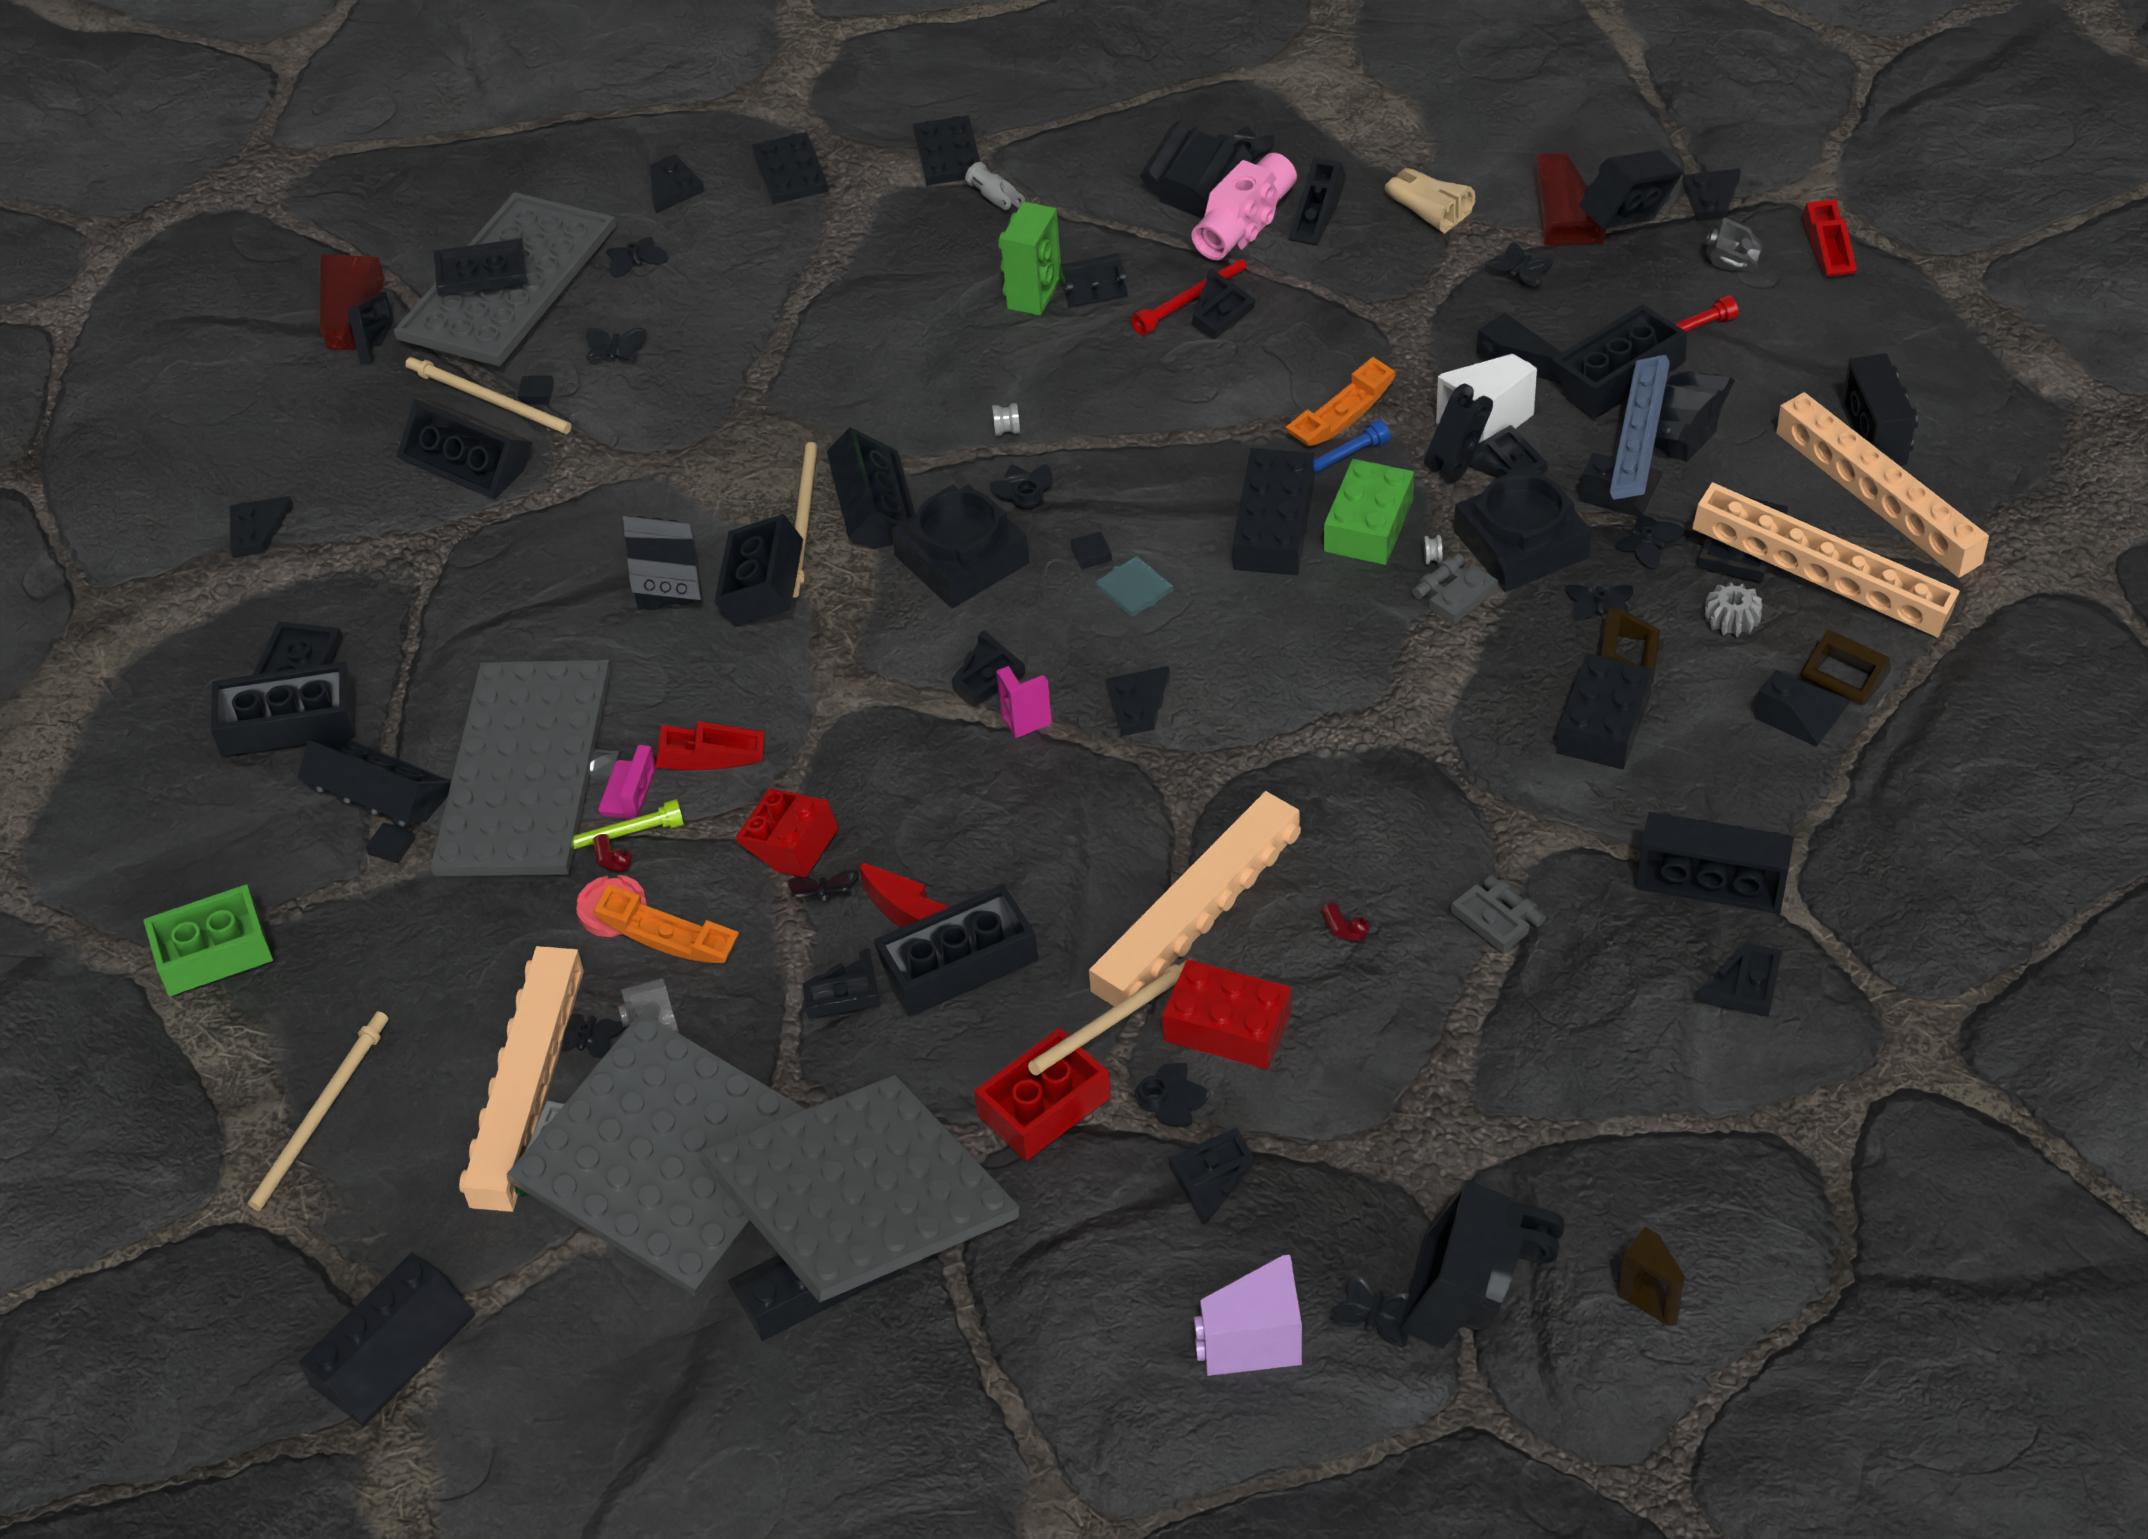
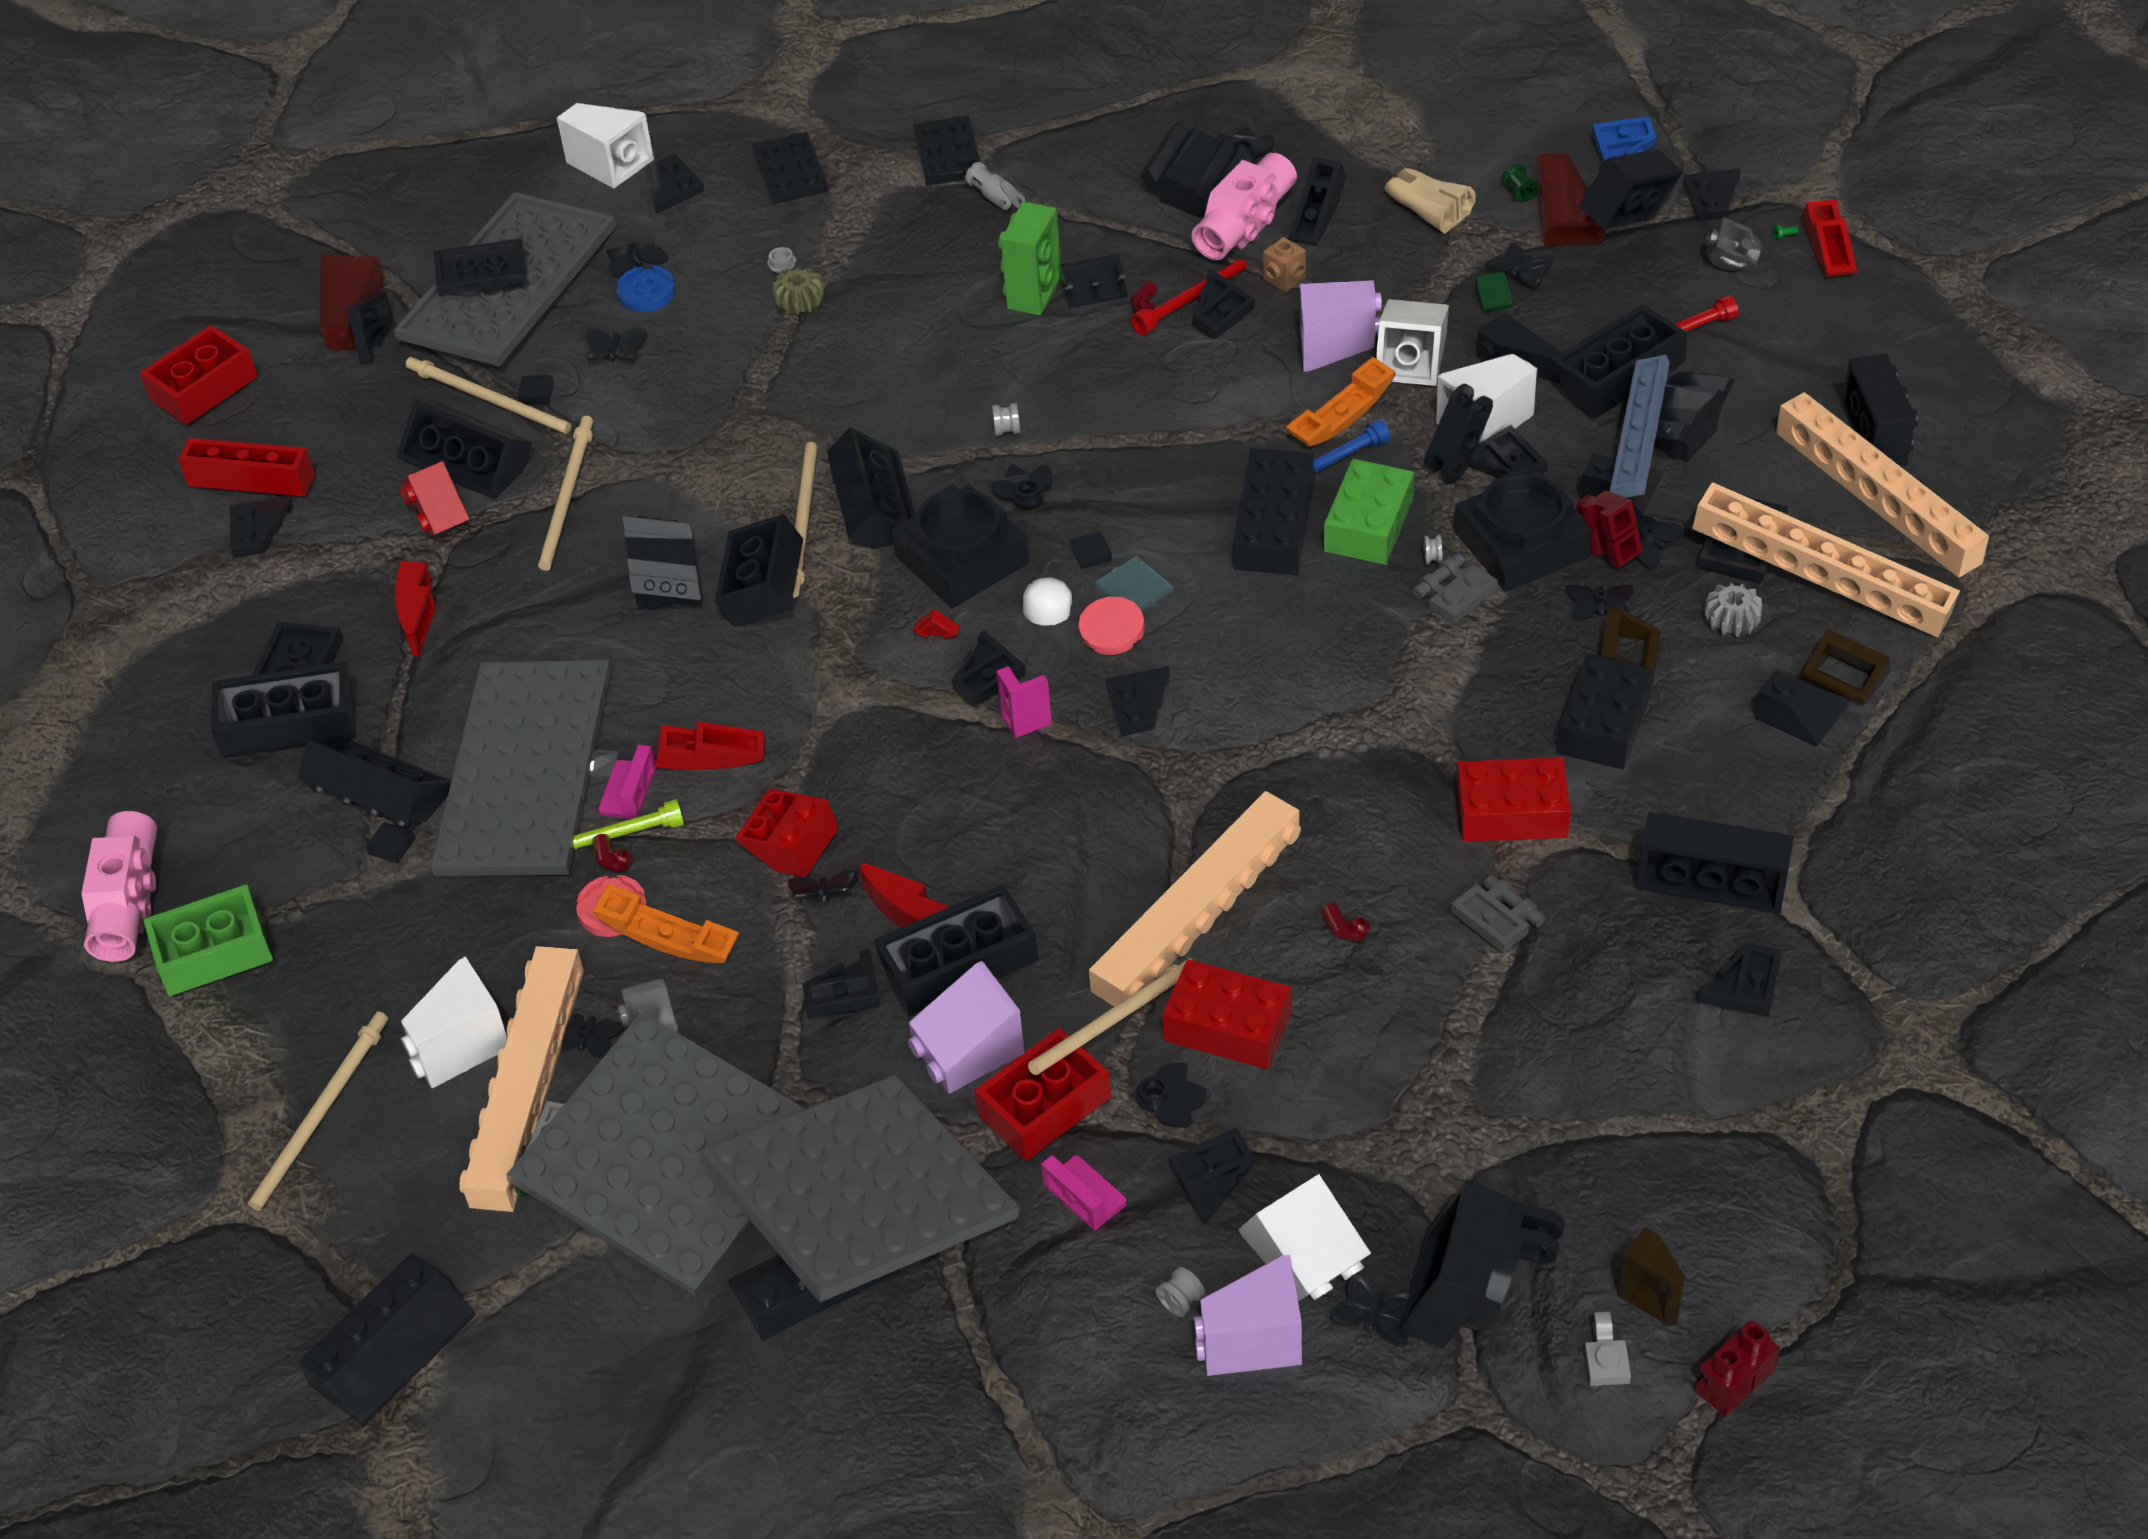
(119, 886): none -> bright pink brick
(198, 374): none -> red brick
(247, 467): none -> red brick
(414, 603): none -> red slope
(435, 498): none -> brick
(453, 1027): none -> white slope
(581, 435): none -> tan bar
(605, 141): none -> white slope
(646, 289): none -> blue tile
(781, 259): none -> light grey plate
(798, 291): none -> olive gear
(936, 624): none -> red tile
(967, 1030): none -> lavender slope
(1047, 601): none -> white hair
(1082, 1190): none -> dark pink panel
(1111, 625): none -> coral tile
(1141, 297): none -> dark red arm
(1180, 1291): none -> light grey wheel
(1284, 264): none -> medium nougat brick
(1314, 1234): none -> white slope
(1337, 321): none -> lavender slope
(1413, 340): none -> white slope
(1493, 292): none -> dark green slope
(1513, 799): none -> red brick
(1520, 183): none -> dark green bush
(1605, 1358): none -> light grey plate
(1612, 526): none -> dark red hips
(1623, 137): none -> blue wing
(1738, 1368): none -> dark red hips
(1779, 232): none -> green piece

